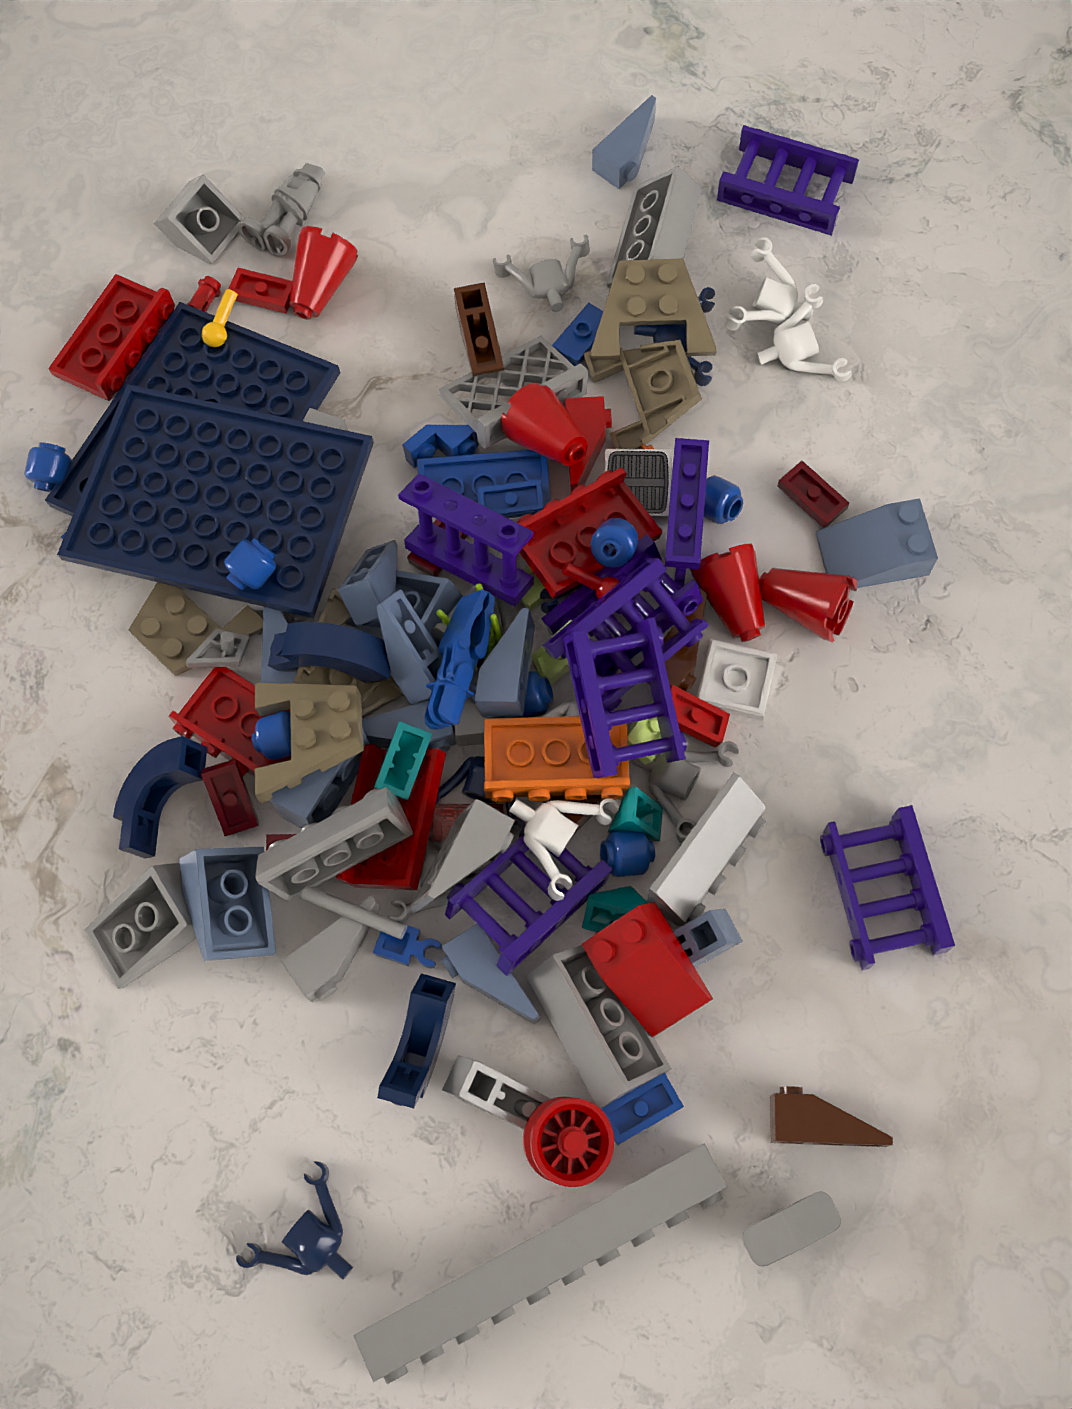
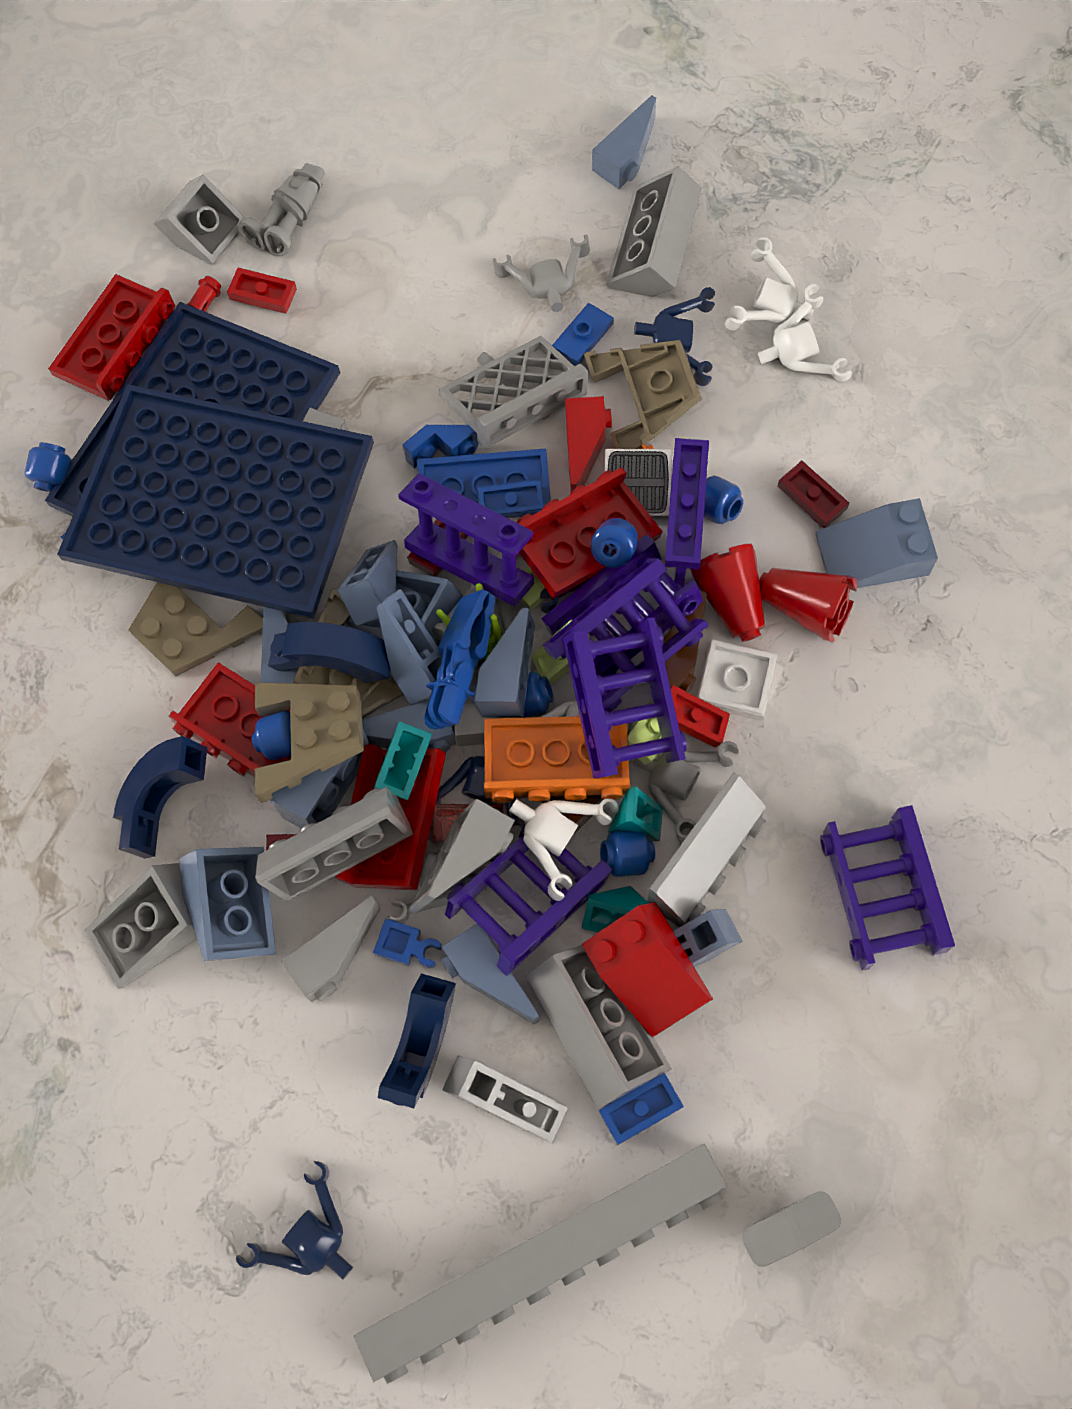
(214, 333): yellow bar -> none
(219, 650): light grey piece -> none
(230, 797): dark red plate -> none
(250, 564): blue head -> none
(319, 270): red cone -> none
(353, 912): light grey bar -> none
(478, 329): reddish brown slope -> none
(543, 425): red cone -> none
(568, 1141): red wheel -> none
(600, 585): red bar -> none
(652, 295): dark tan wing -> none
(781, 203): dark purple fence -> none
(813, 1121): reddish brown slope -> none

